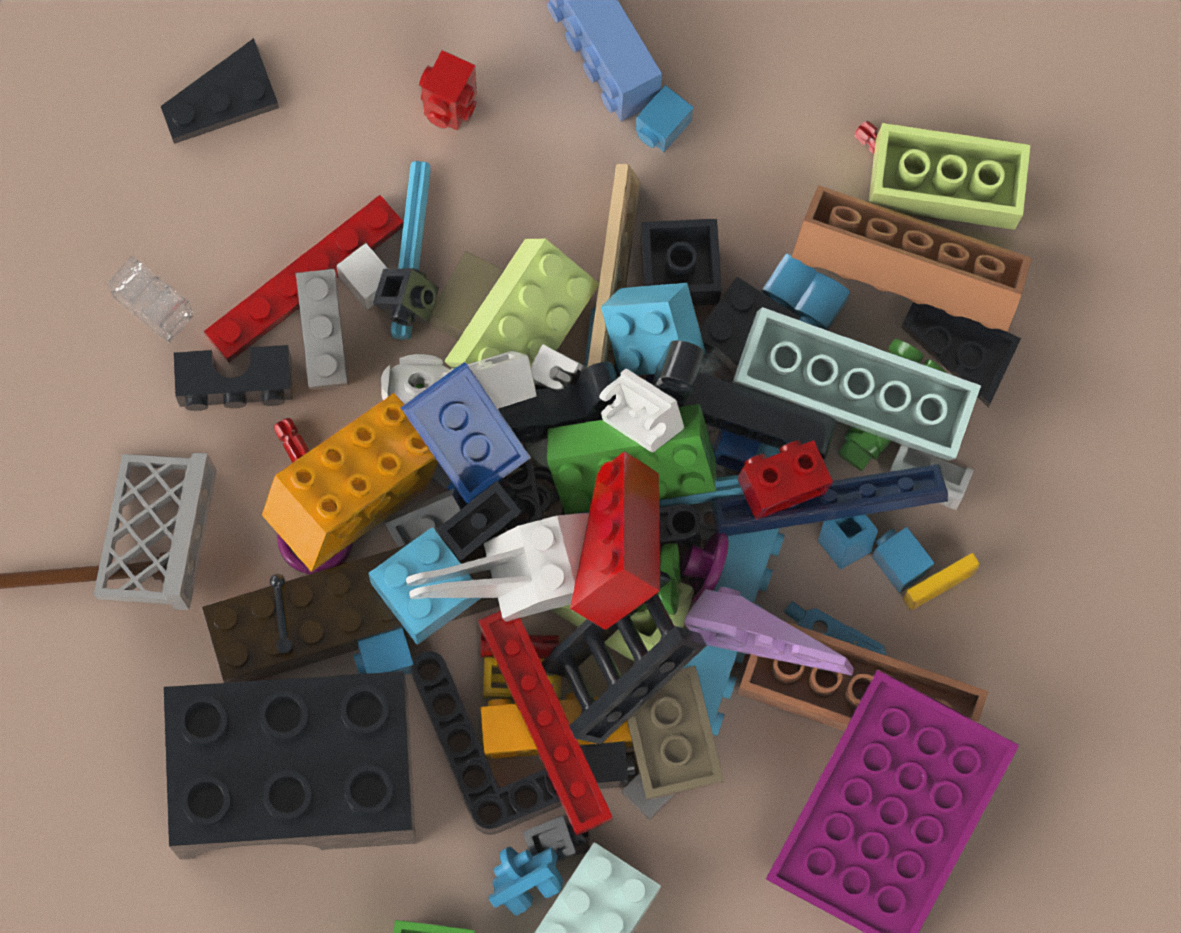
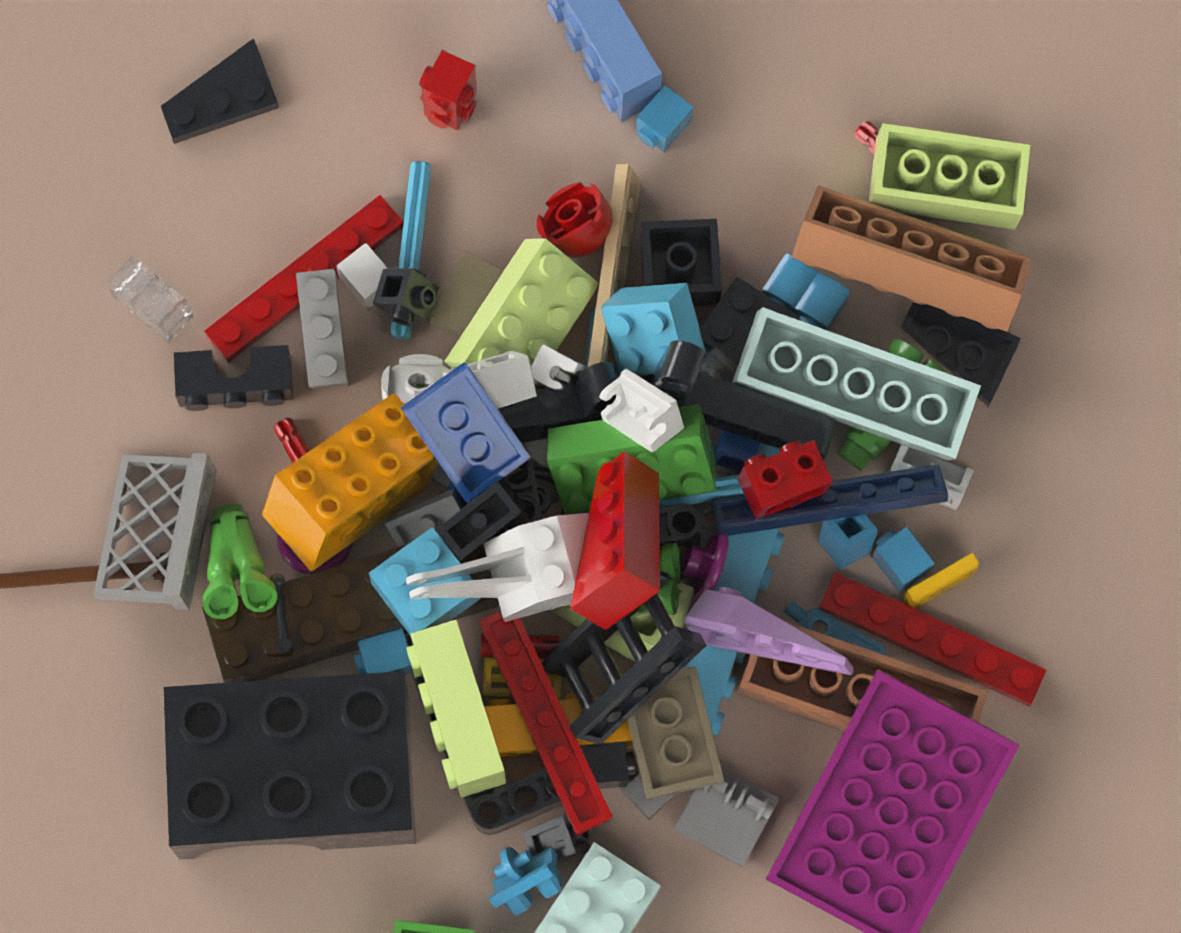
(235, 557): none -> bright green piece
(458, 708): none -> yellowish green brick
(576, 220): none -> red cylinder
(727, 816): none -> light grey hinge
(932, 639): none -> red plate

